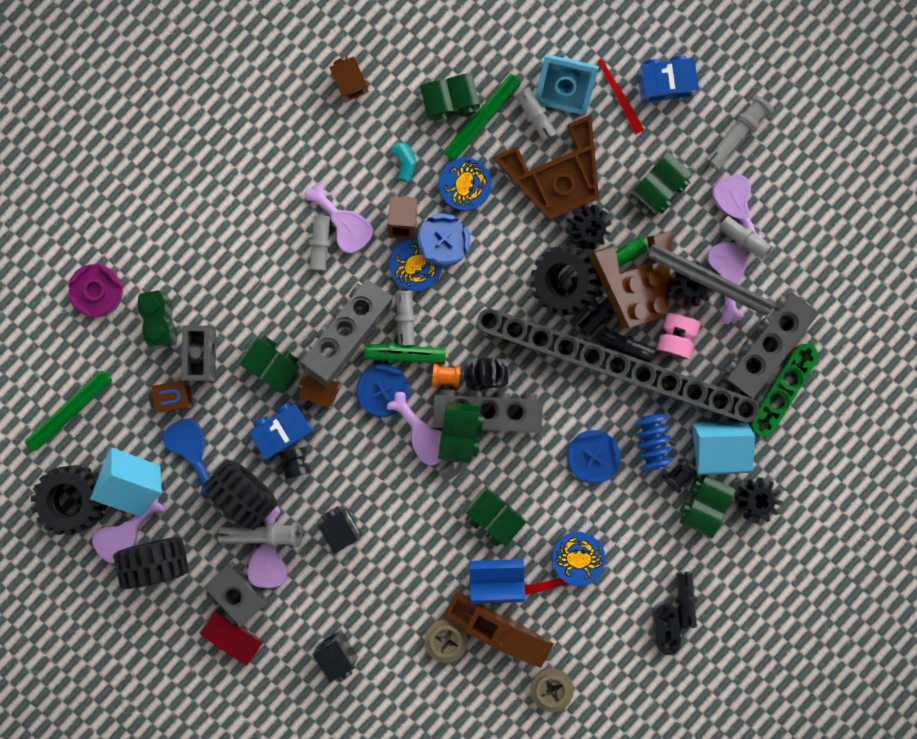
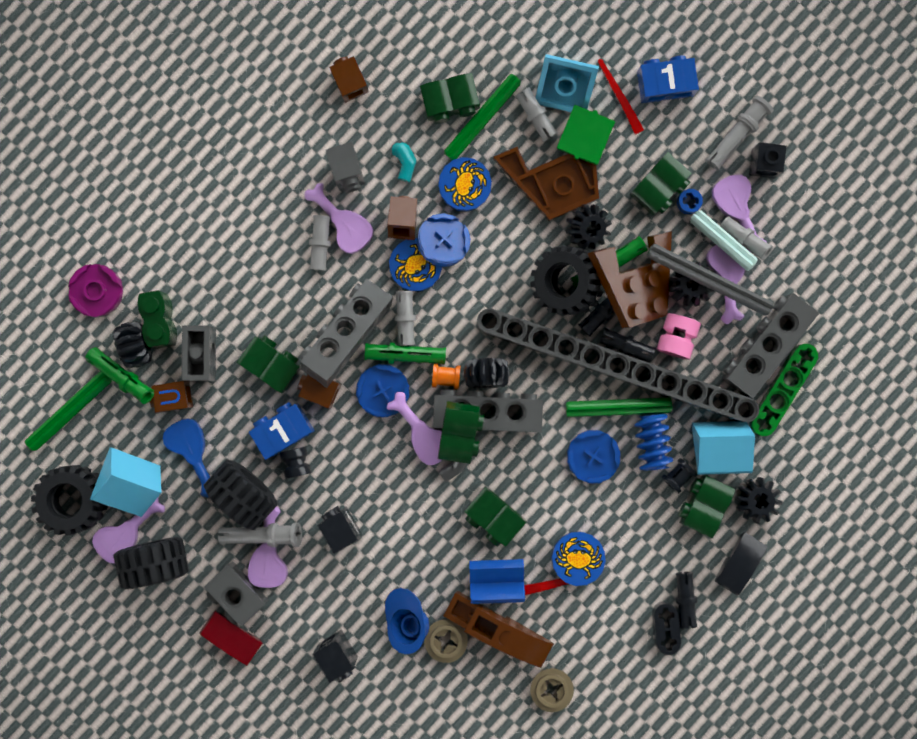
(127, 381): none -> green pin
(131, 345): none -> black gear
(345, 167): none -> dark grey brick
(405, 621): none -> blue piece
(585, 135): none -> green piece
(618, 407): none -> green axle
(694, 194): none -> blue bush
(723, 240): none -> light aqua axle
(741, 564): none -> black slope
(767, 160): none -> black brick

